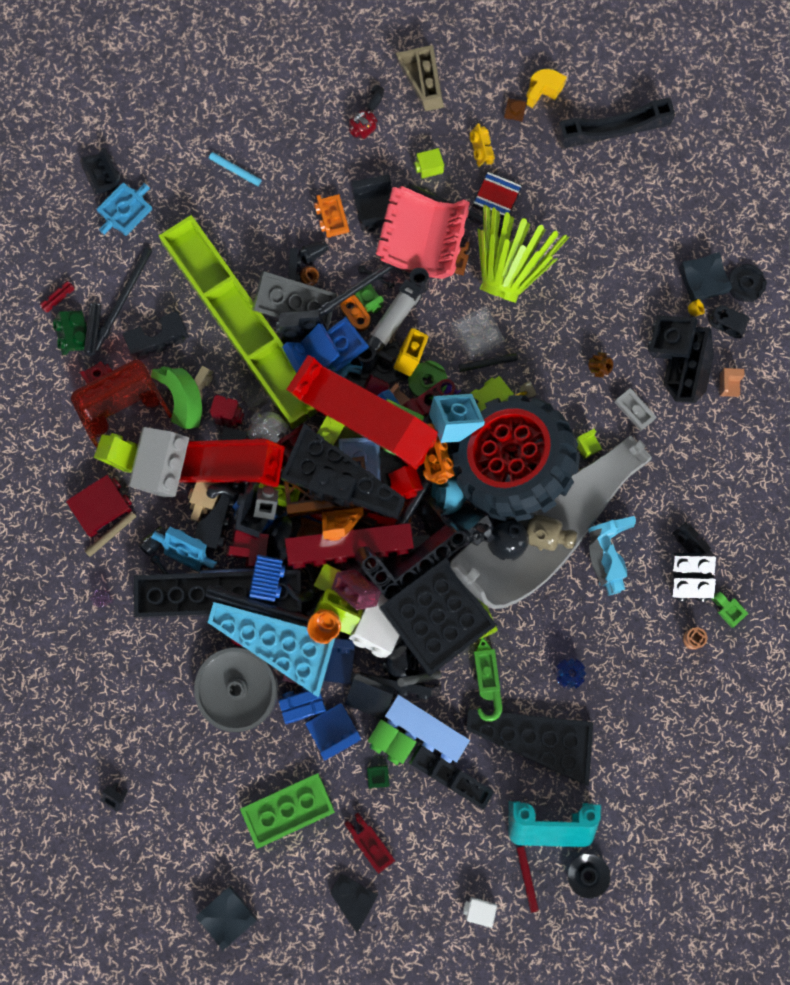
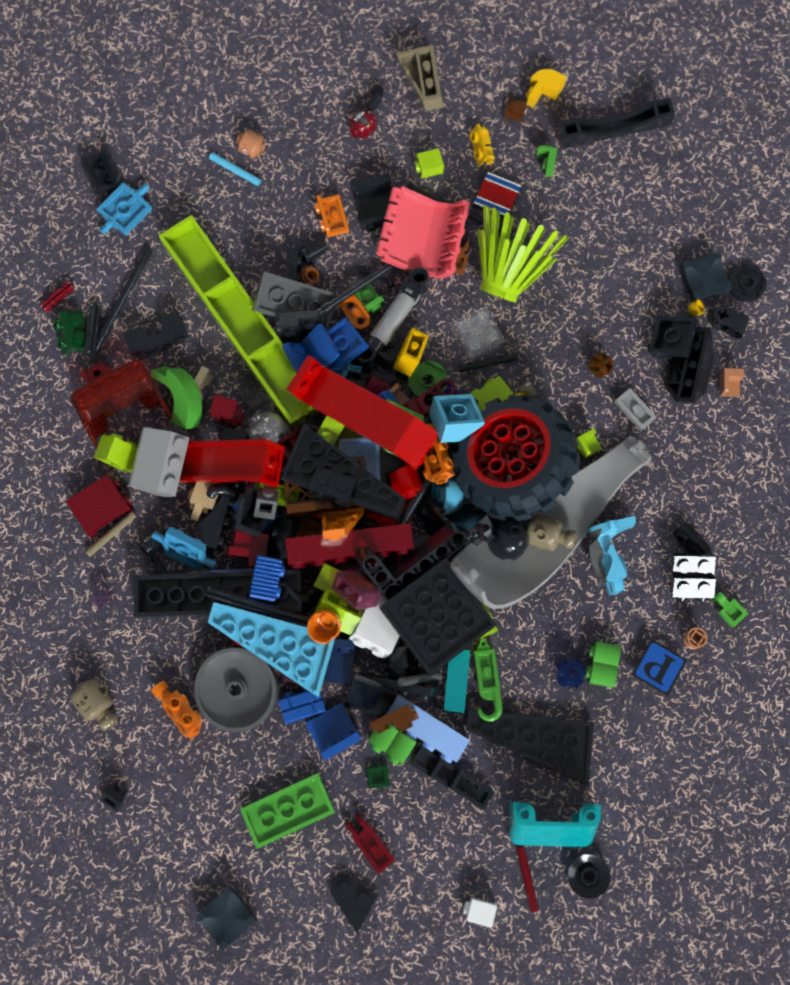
(93, 703): none -> dark tan piece
(181, 712): none -> orange brick
(250, 143): none -> nougat head
(400, 718): none -> reddish brown plate
(457, 683): none -> teal tile
(549, 155): none -> bright green bracket
(603, 664): none -> bright green brick
(659, 667): none -> piece

